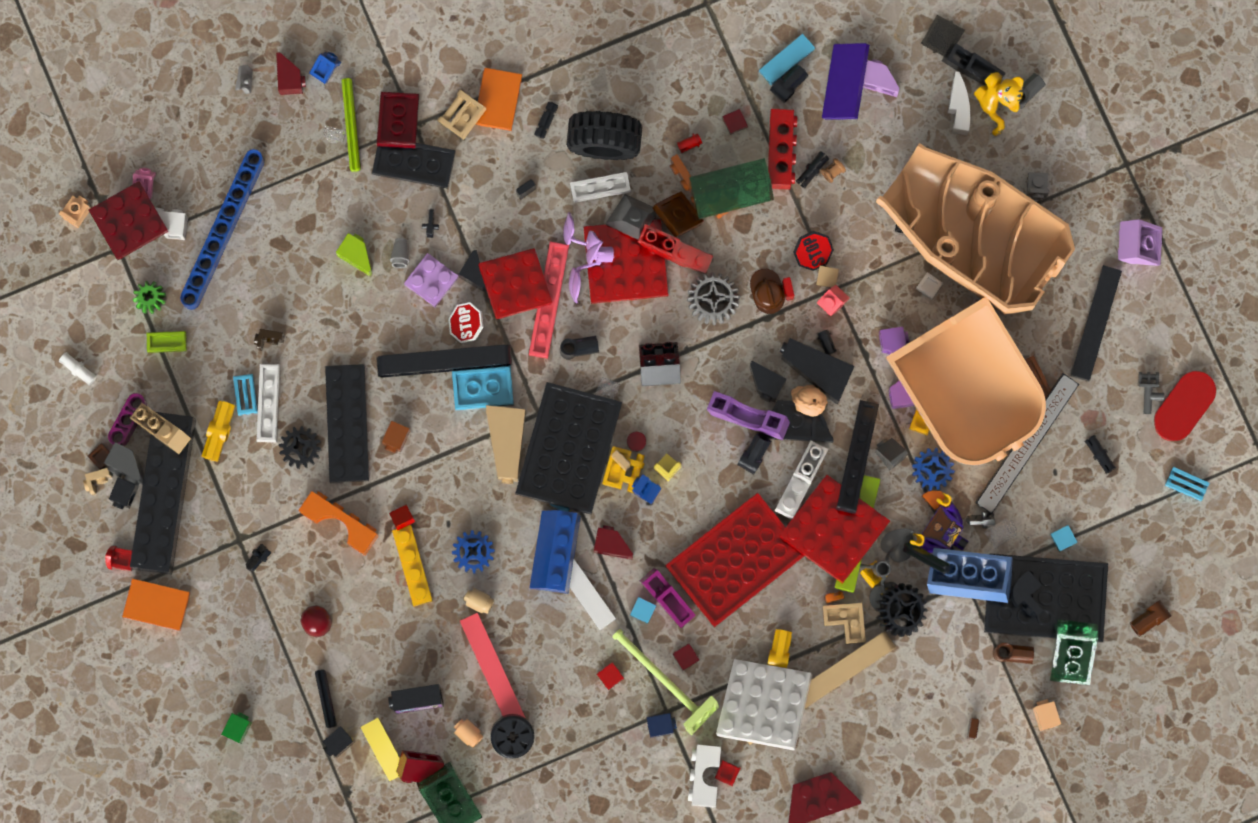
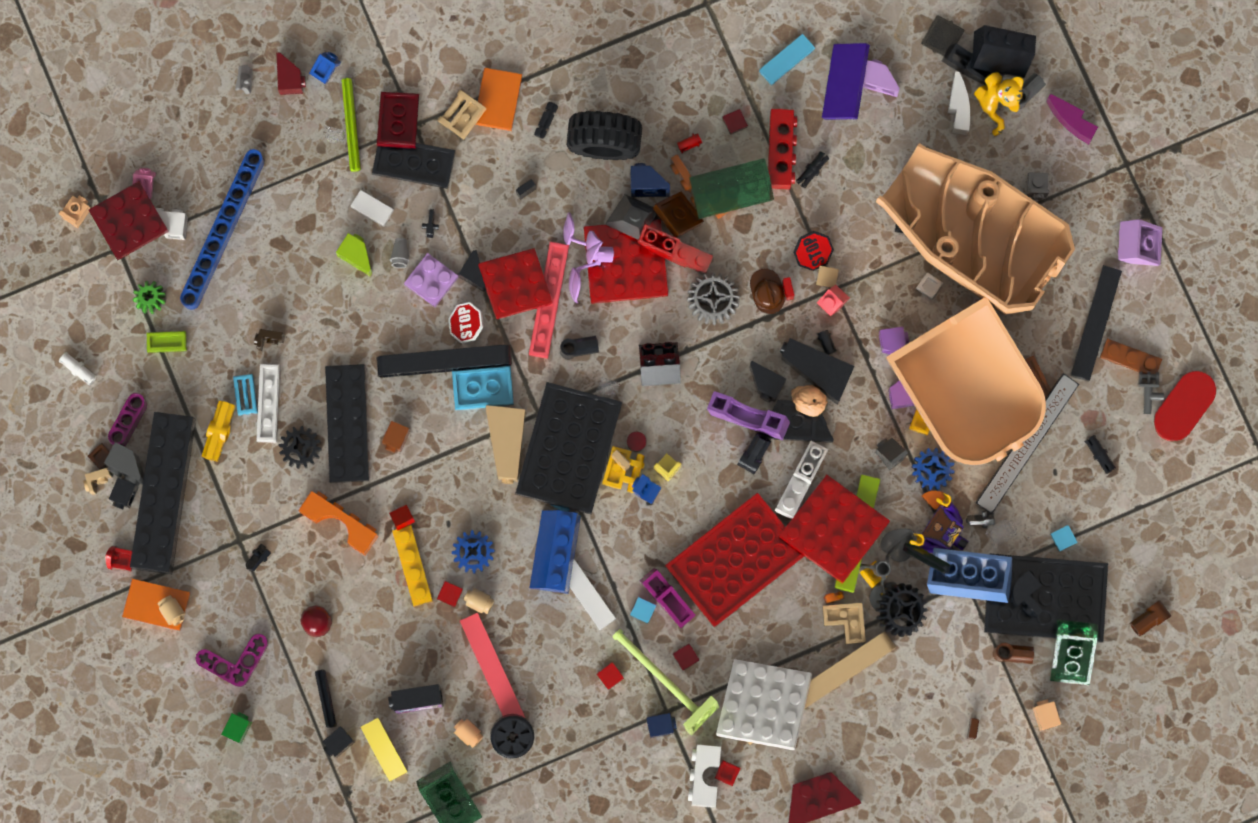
(160, 428): tan slope -> none
(171, 611): none -> tan brick
(234, 669): none -> magenta beam
(372, 208): none -> white tile
(417, 766): dark red slope -> none
(449, 594): none -> red tile
(600, 187): white plate -> none
(611, 543): dark red slope -> none
(647, 182): none -> dark blue slope
(779, 654): yellow piece -> none
(786, 86): black piece -> none
(833, 170): medium nougat bush -> none
(857, 457): black tile -> none
(1003, 51): none -> black slope
(1071, 119): none -> magenta slope
(1130, 357): none -> dark orange plate
(1205, 484): medium azure tile -> none

